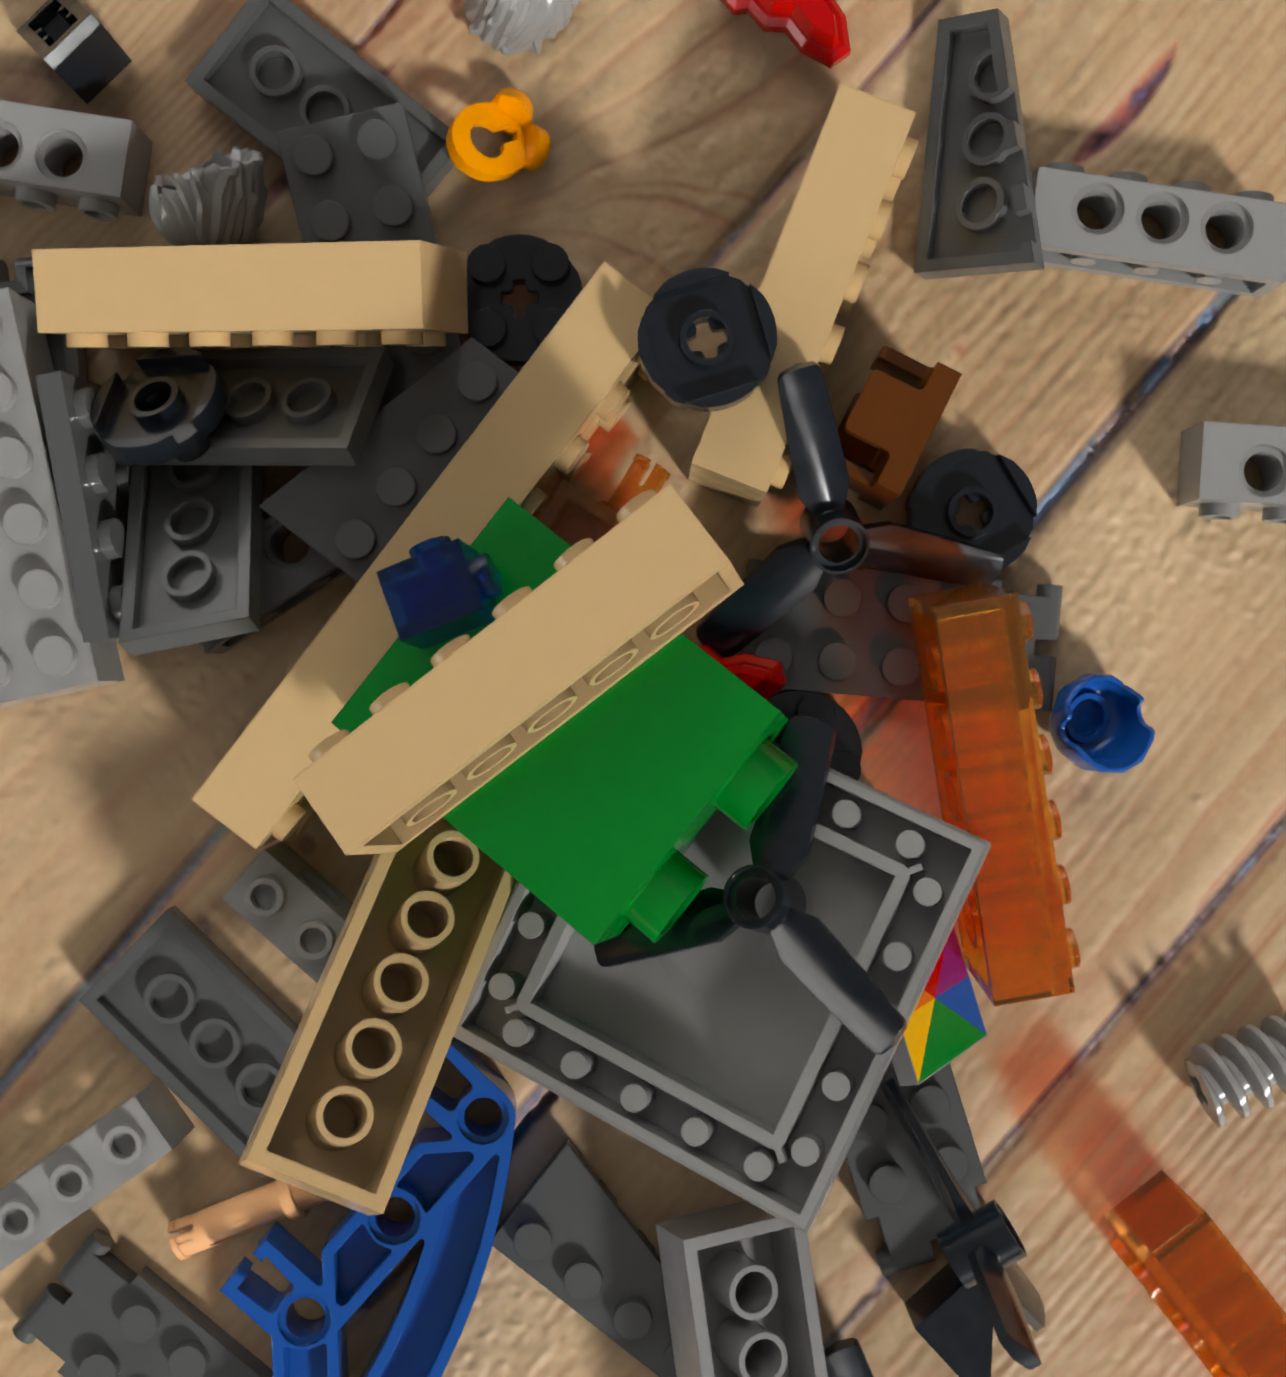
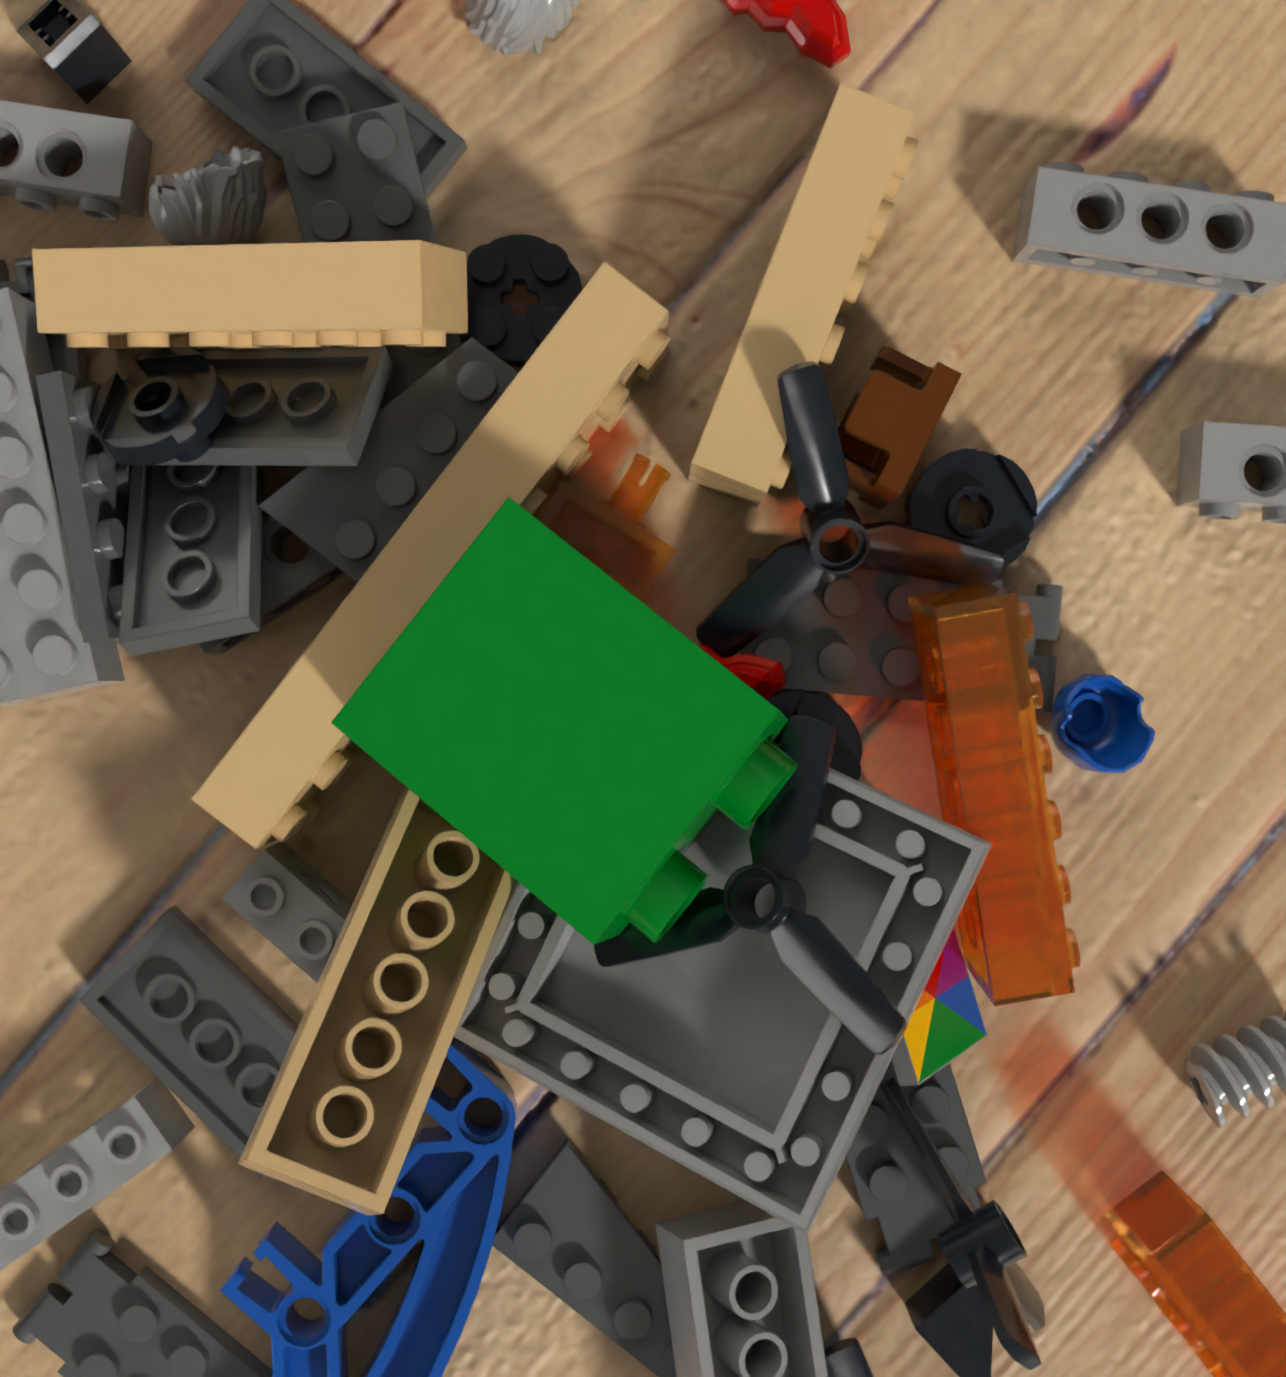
(239, 1216): light nougat pin -> none
(440, 591): clear blue brick -> none
(511, 114): light orange piece -> none
(518, 676): tan brick -> none
(727, 306): black plate -> none
(976, 168): dark grey wing -> none

